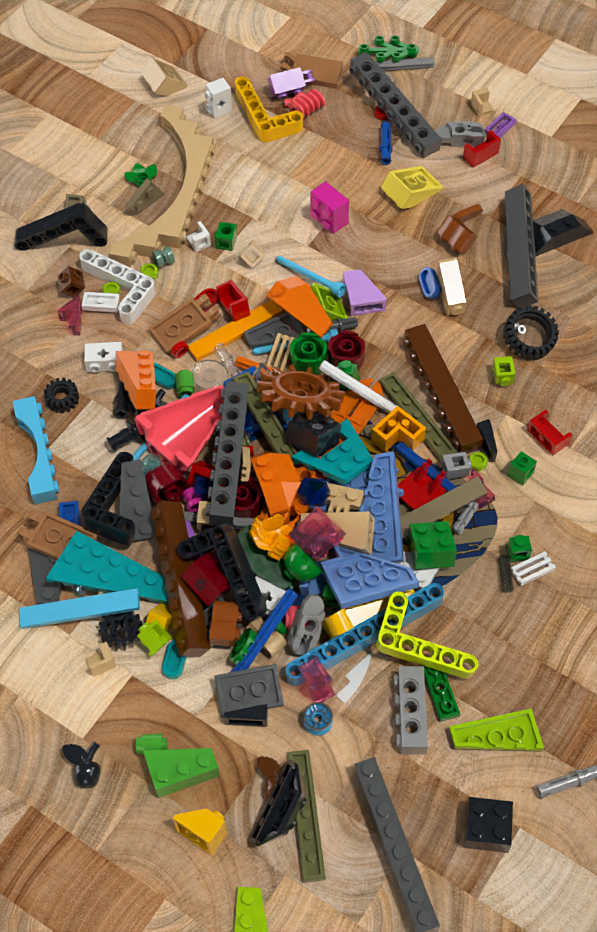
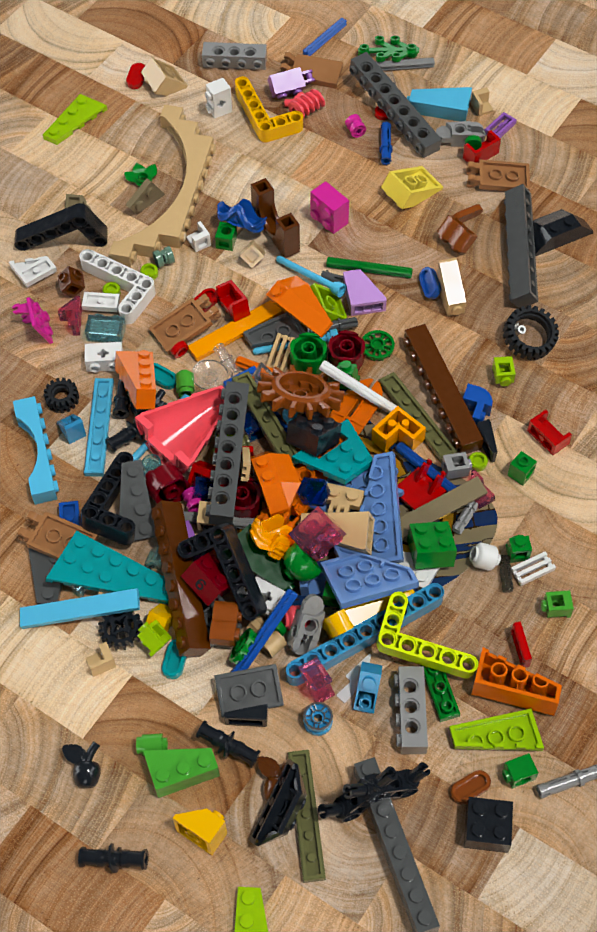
(33, 269): none -> white wing
(36, 316): none -> dark pink plate
(72, 428): none -> dark azure slope
(73, 118): none -> lime wing
(99, 427): none -> medium azure tile
(105, 328): none -> clear light blue brick
(113, 858): none -> black piece
(135, 78): none -> red tile
(153, 559): none -> clear light blue tile
(228, 744): none -> black piece
(234, 55): none -> light grey brick
(241, 215): none -> blue piece
(282, 230): none -> reddish brown arch
(324, 37): none -> blue axle
(331, 276): none -> dark grey pin
(355, 126): none -> dark pink wheel
(367, 687): none -> dark azure slope
(369, 267): none -> green axle
(374, 788): none -> black pin
(378, 345): none -> green wheel
(442, 102): none -> medium azure slope
(470, 786): none -> dark orange tile
(474, 141): none -> green tile
(479, 401): none -> blue brick
(484, 556): none -> white head
(497, 175): none -> medium nougat tile
(514, 685): none -> orange wedge
(520, 771): none -> green brick
(521, 644): none -> red tile
(561, 600): none -> bright green brick

